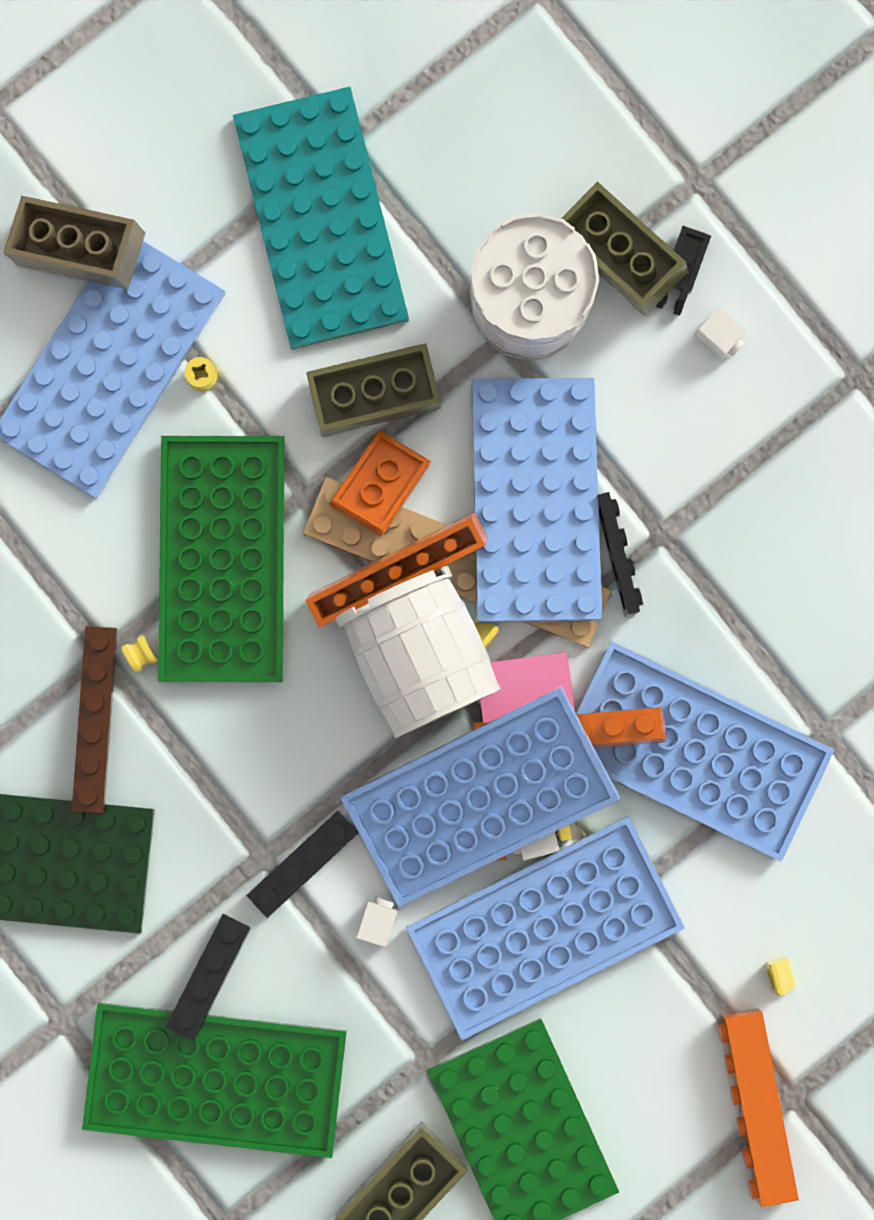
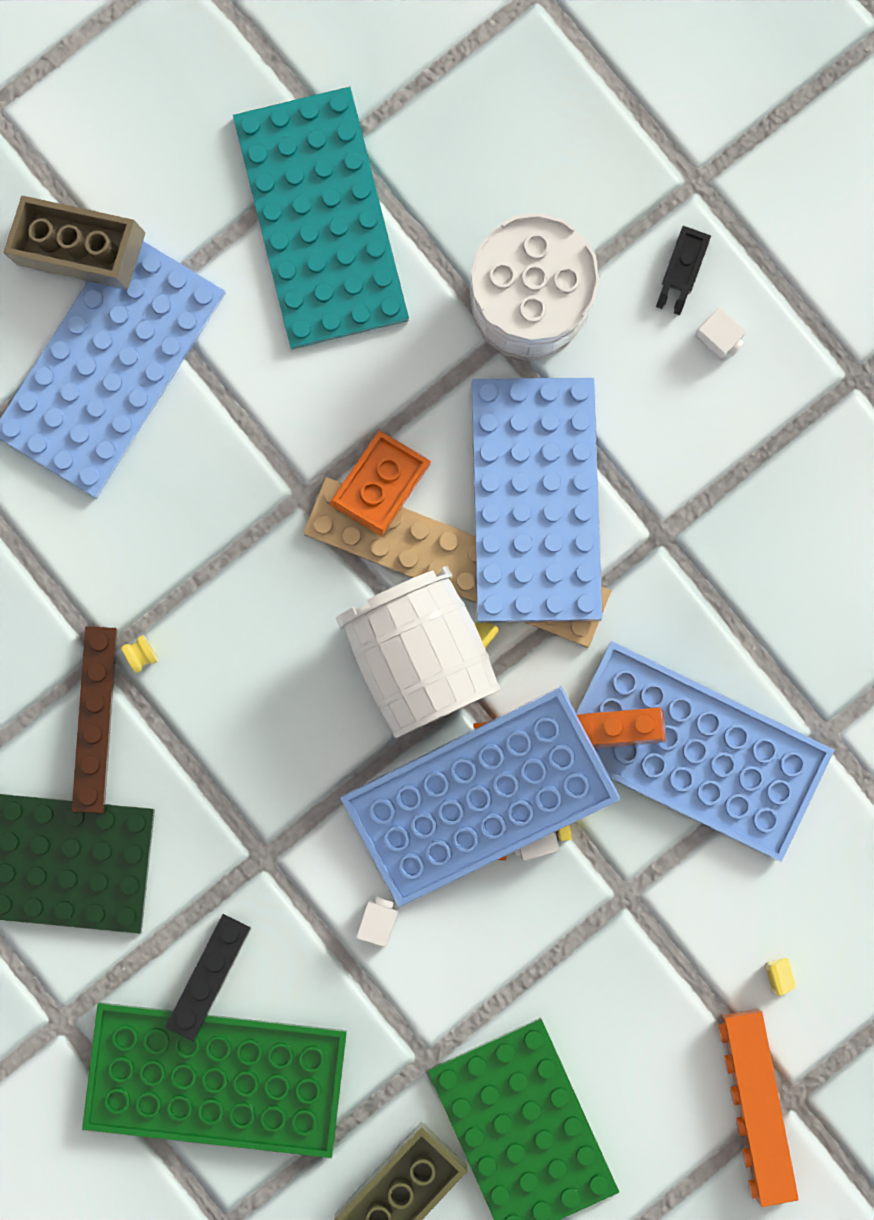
(205, 378): light yellow wheel -> none
(221, 559): green plate -> none
(302, 864): black plate -> none
(374, 390): olive brick -> none
(397, 567): orange brick -> none
(524, 681): bright pink tile -> none
(545, 928): light blue plate -> none
(622, 567): black plate -> none
(626, 249): olive brick -> none

